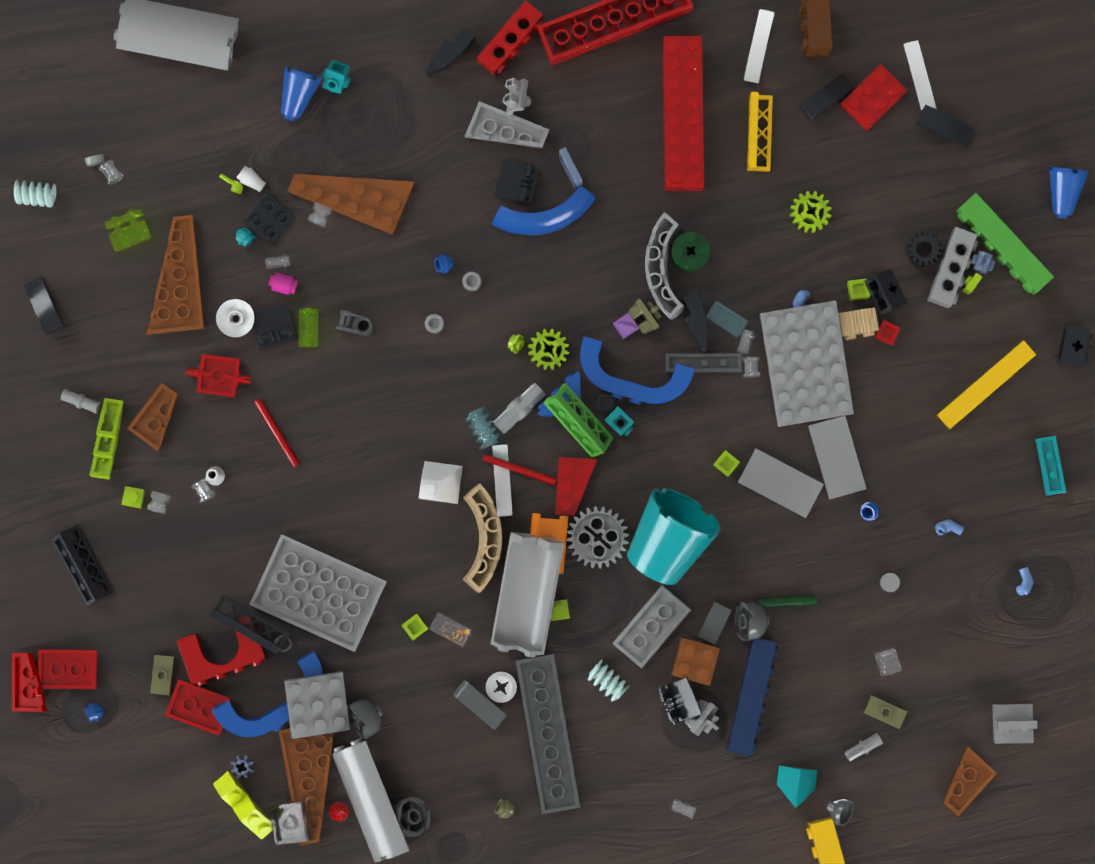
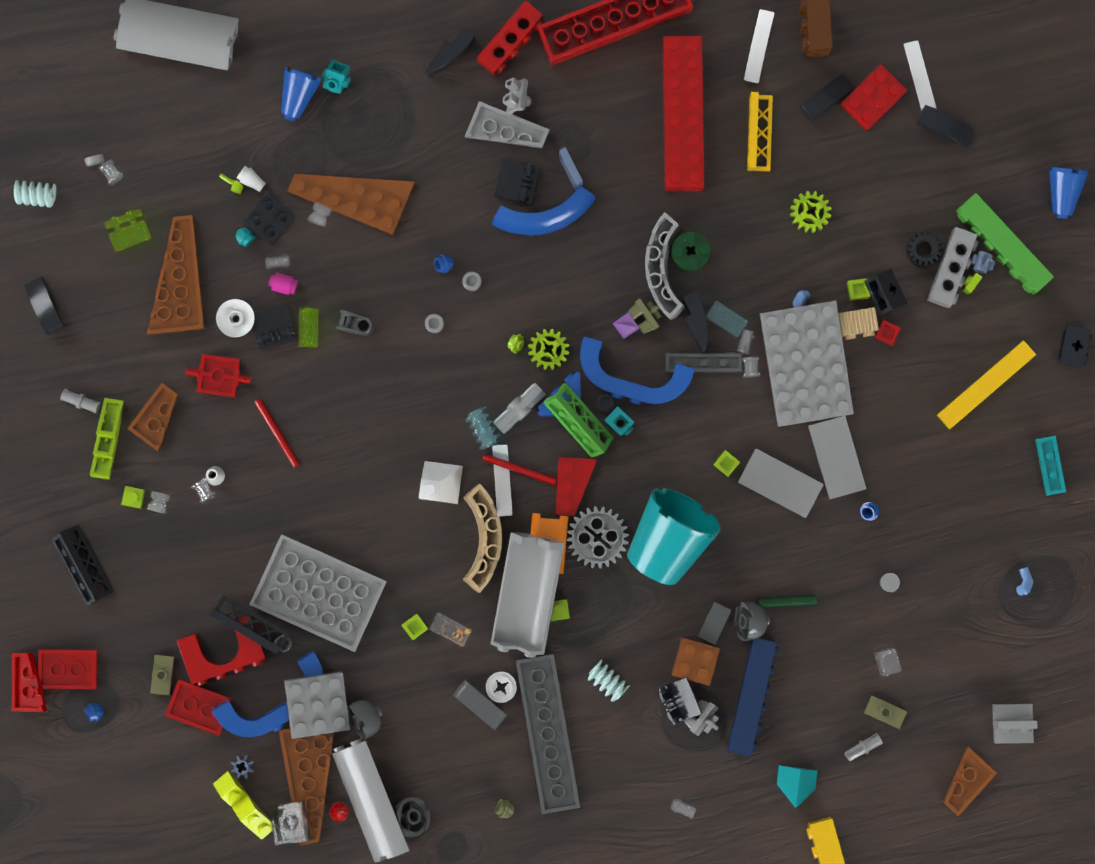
(651, 626): light grey tile -> none
(841, 811): dark grey piece -> none
(948, 525): medium blue arm -> none

